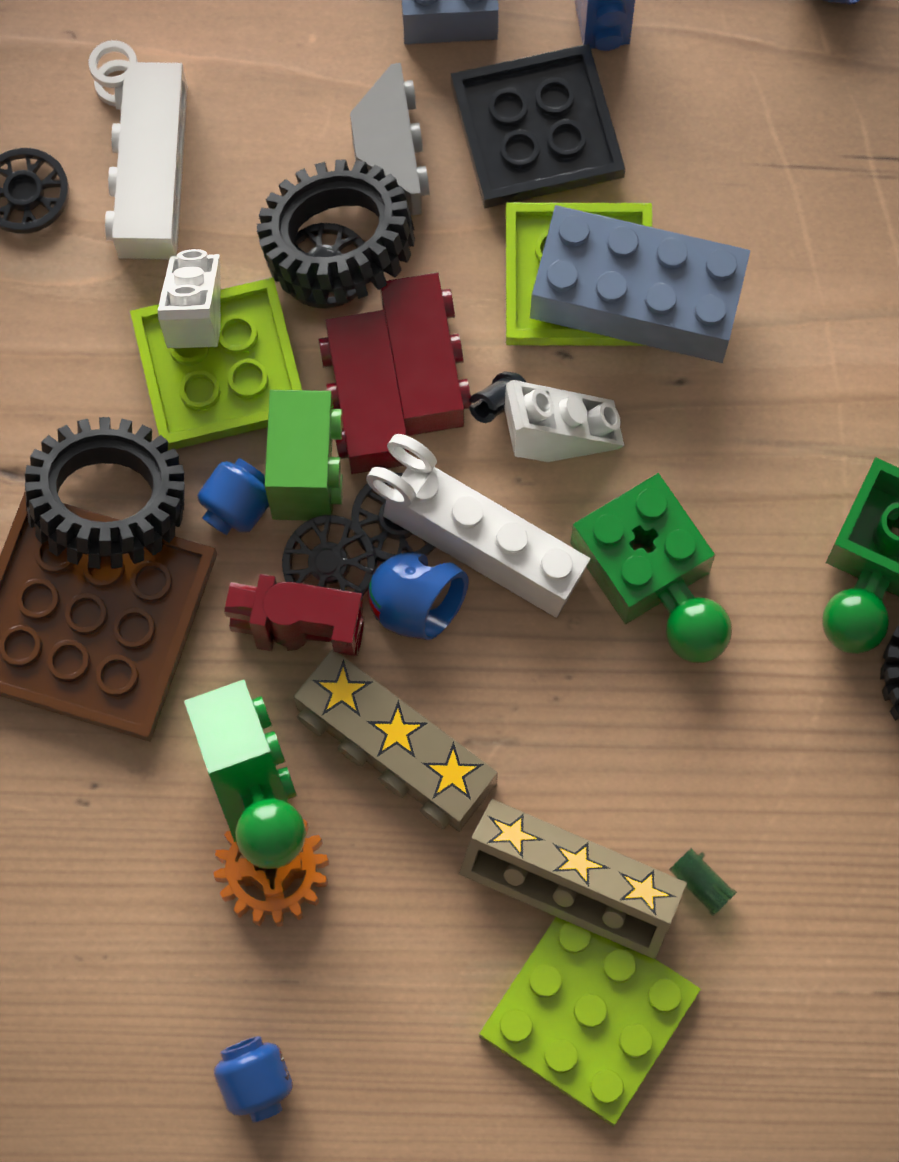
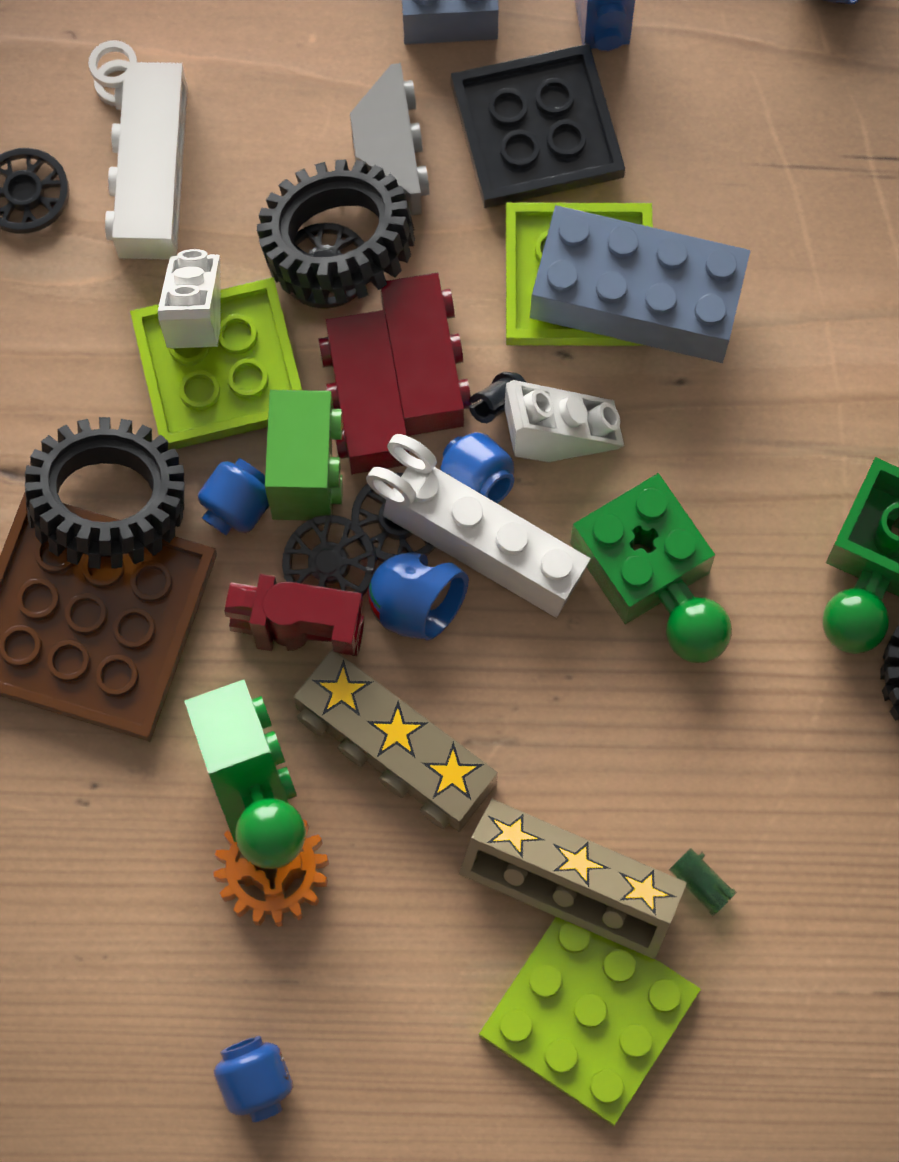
(479, 465): none -> blue head

